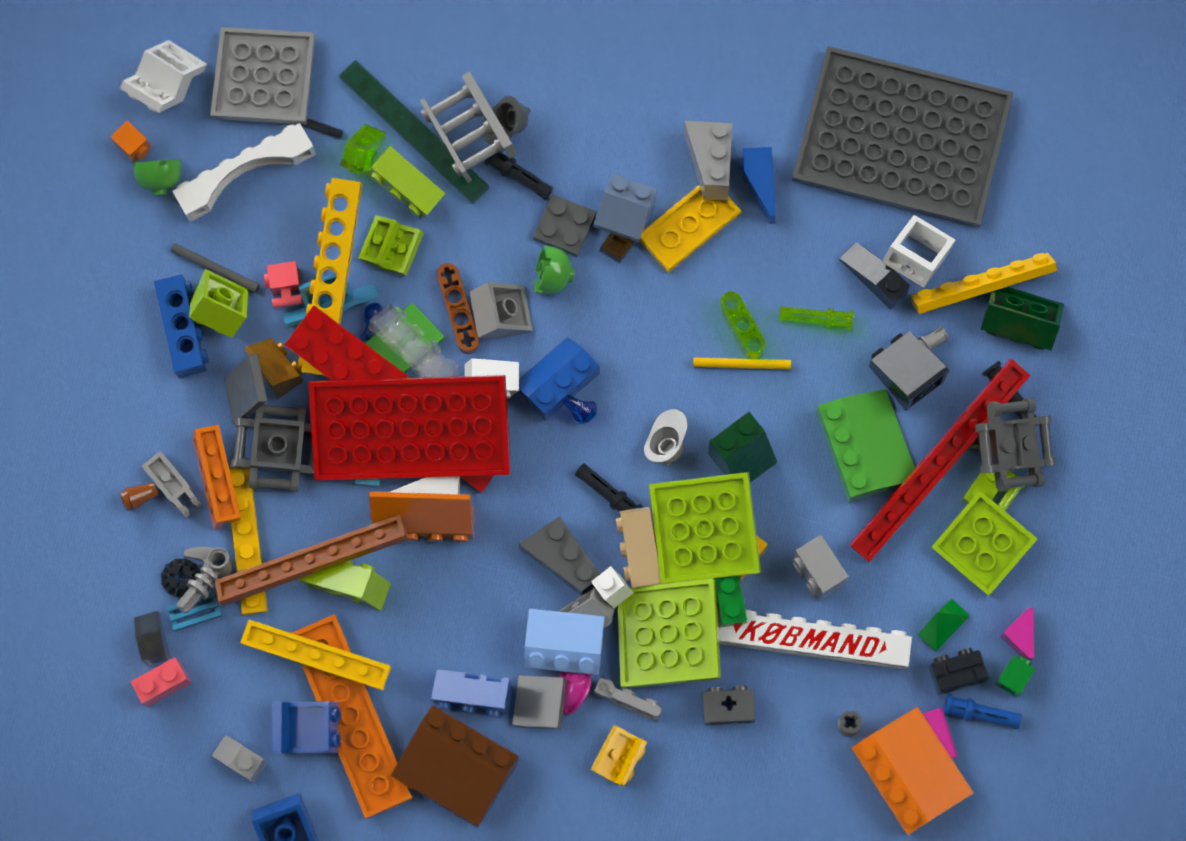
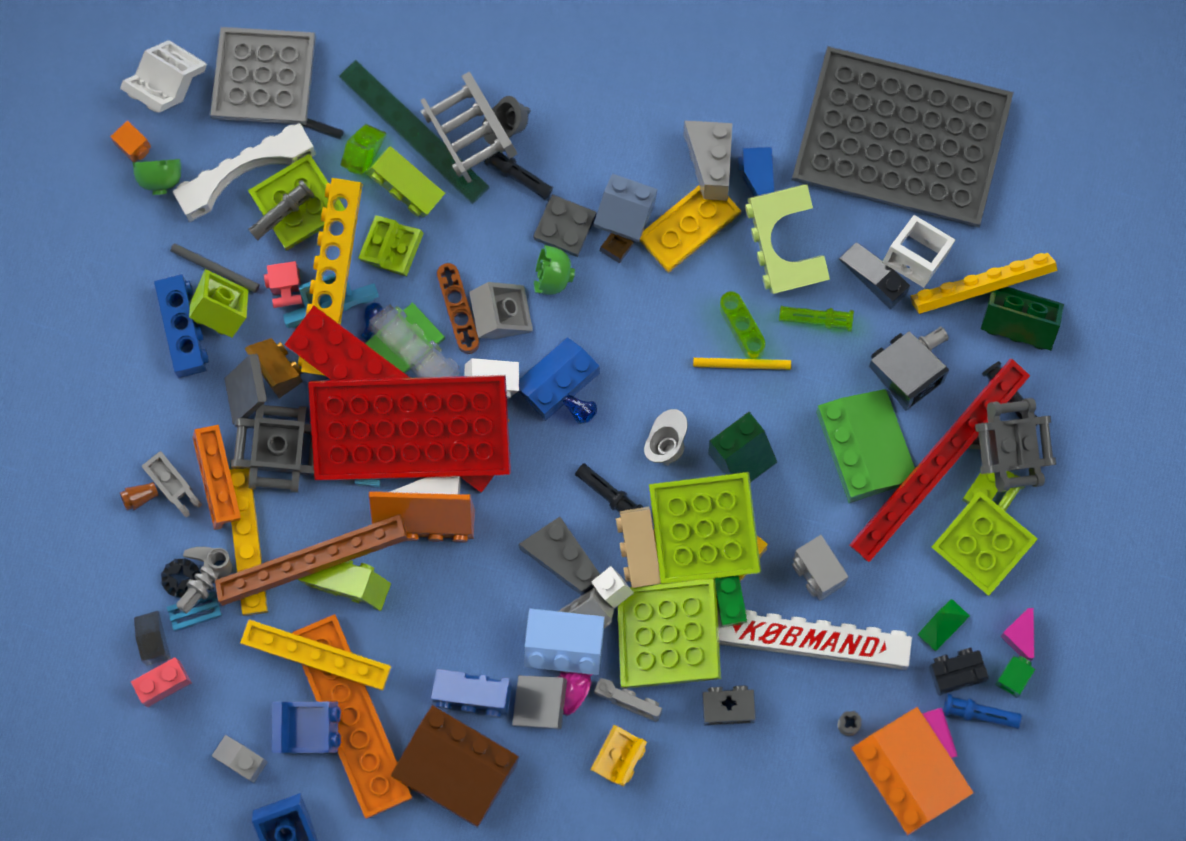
(290, 203): none -> dark grey pin
(306, 221): none -> lime plate
(765, 212): none -> yellowish green arch

